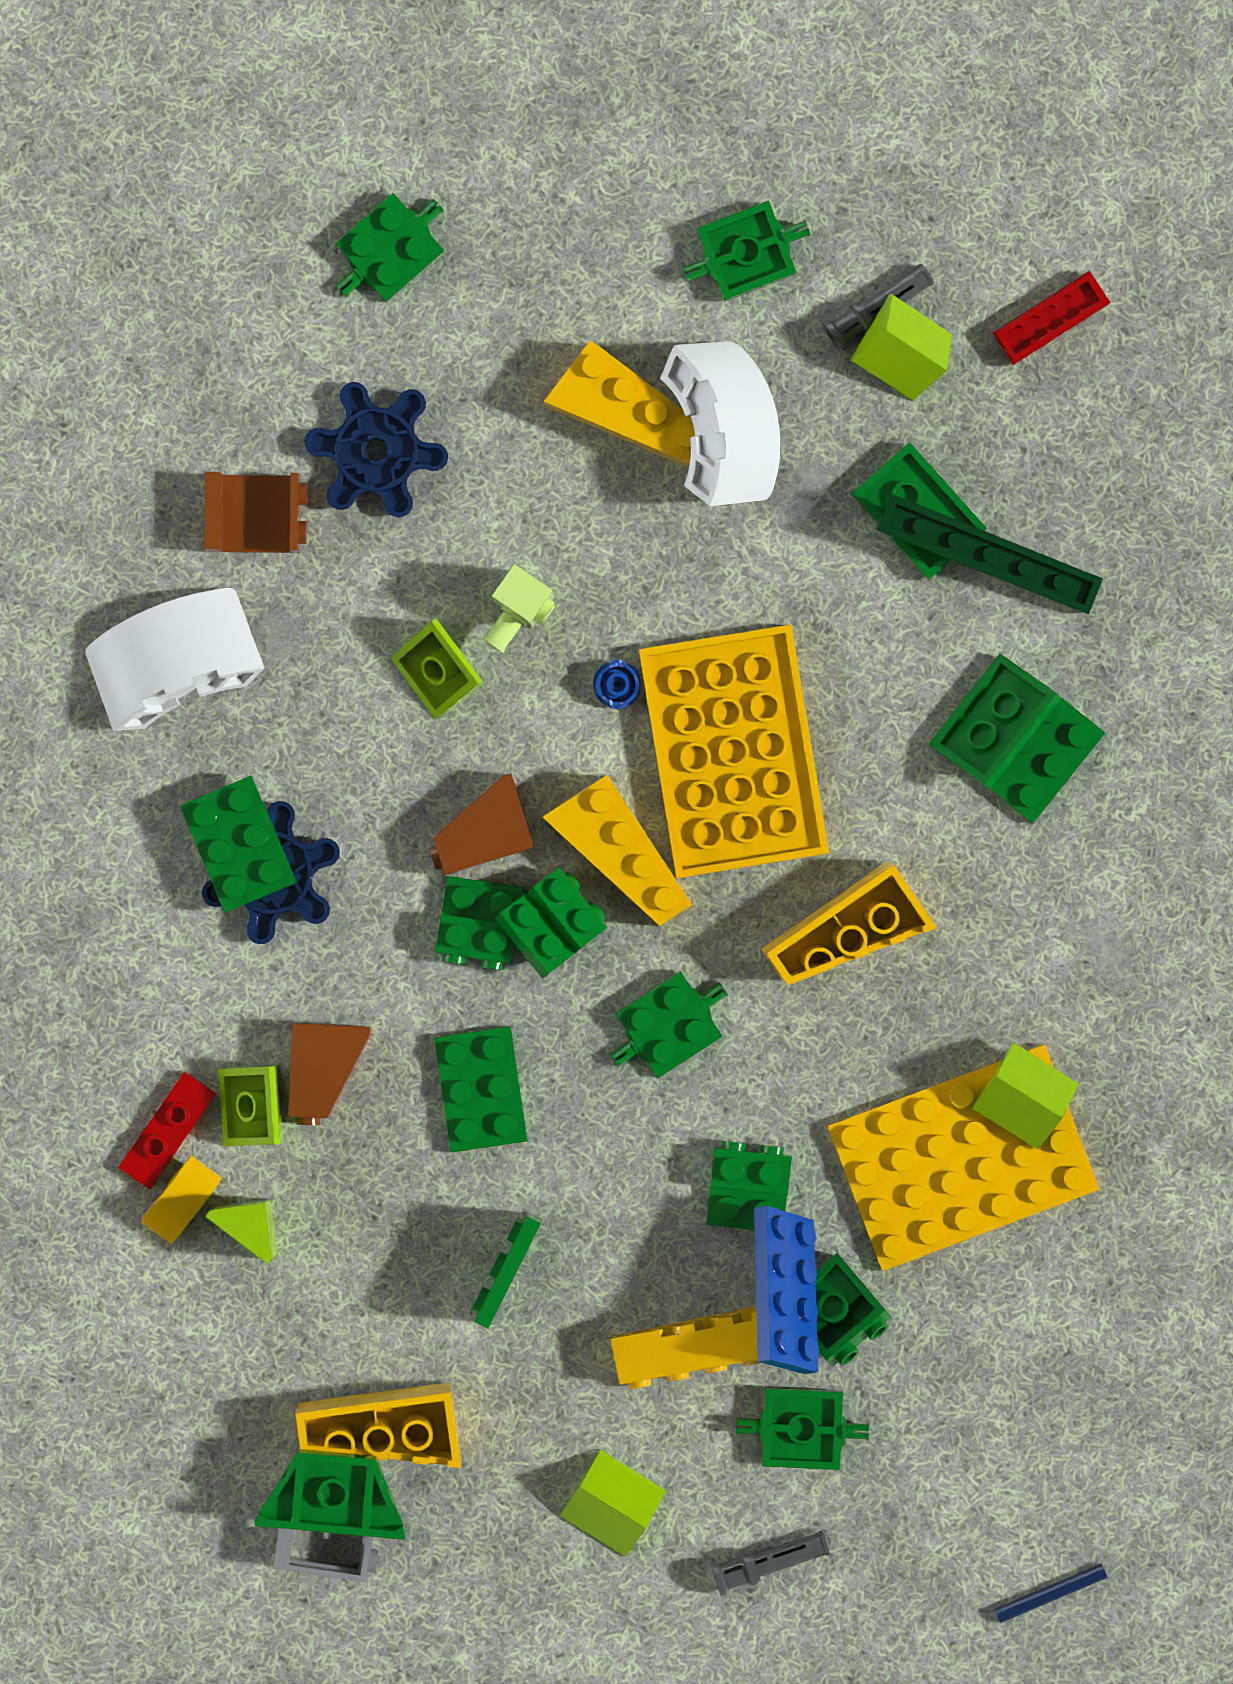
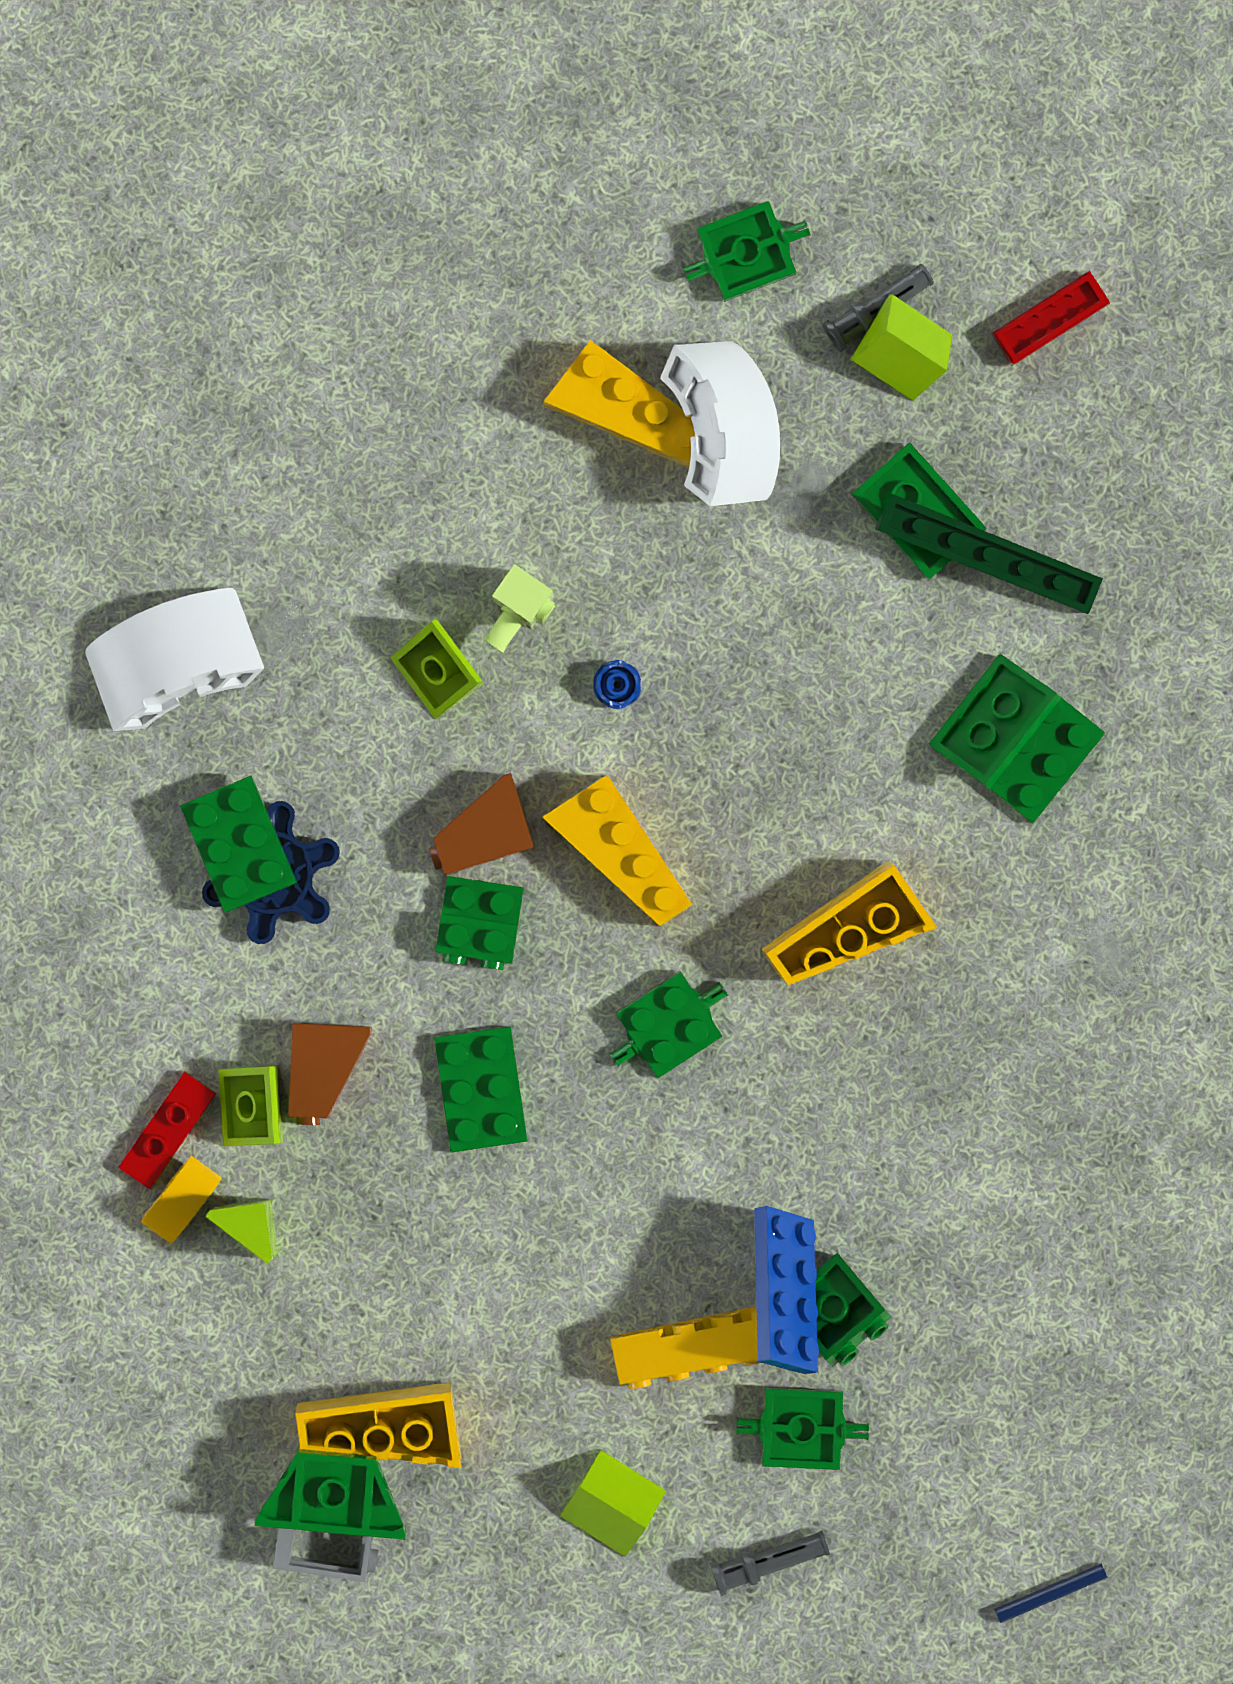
(254, 513): dark orange panel -> none
(368, 423): dark blue plate -> none
(389, 247): green plate -> none
(505, 1269): green plate -> none
(552, 921): green plate -> none
(733, 751): yellow plate -> none
(745, 1182): green plate -> none
(943, 1173): yellow plate -> none
(1026, 1096): lime slope -> none

